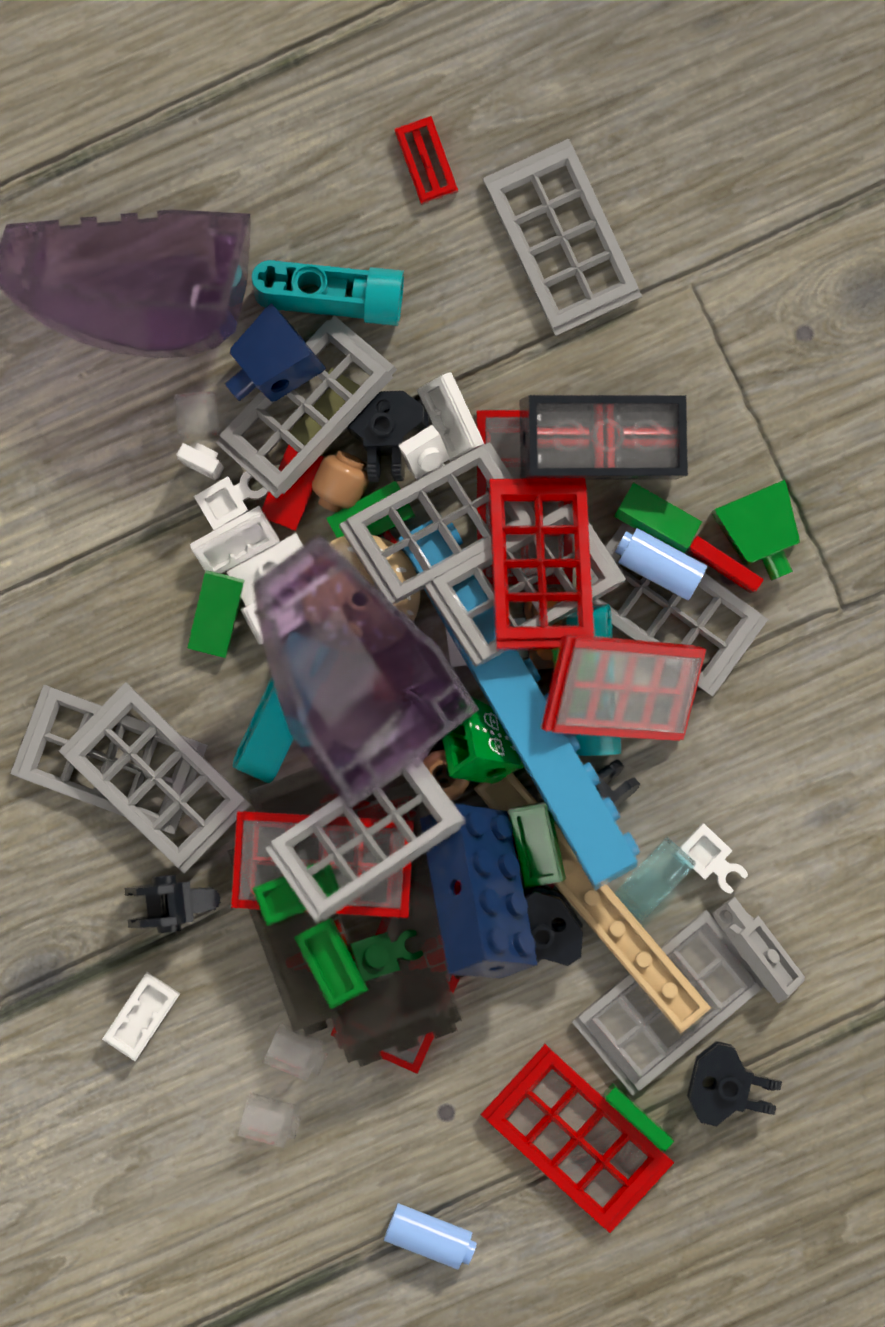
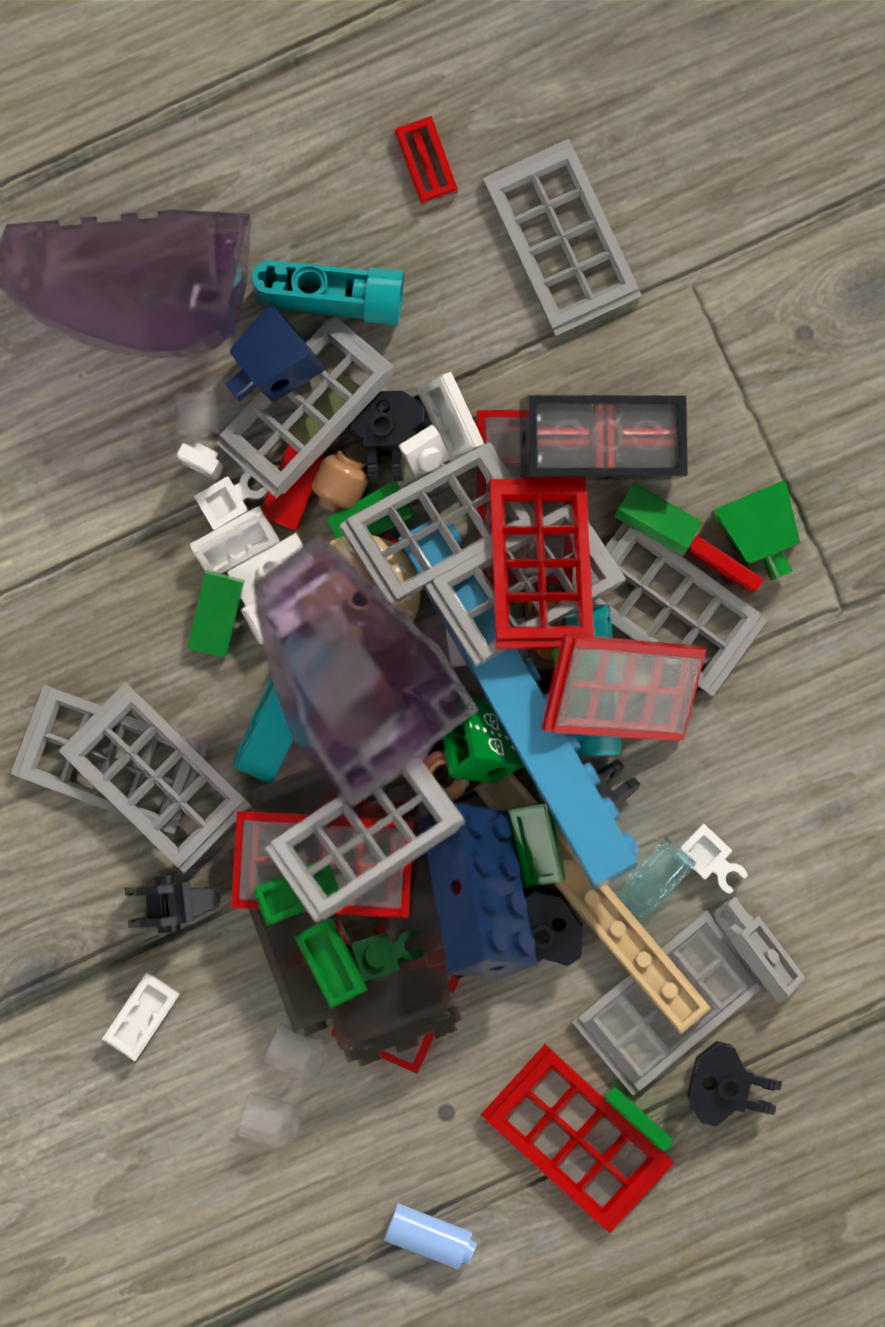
(660, 563): light blue brick -> none

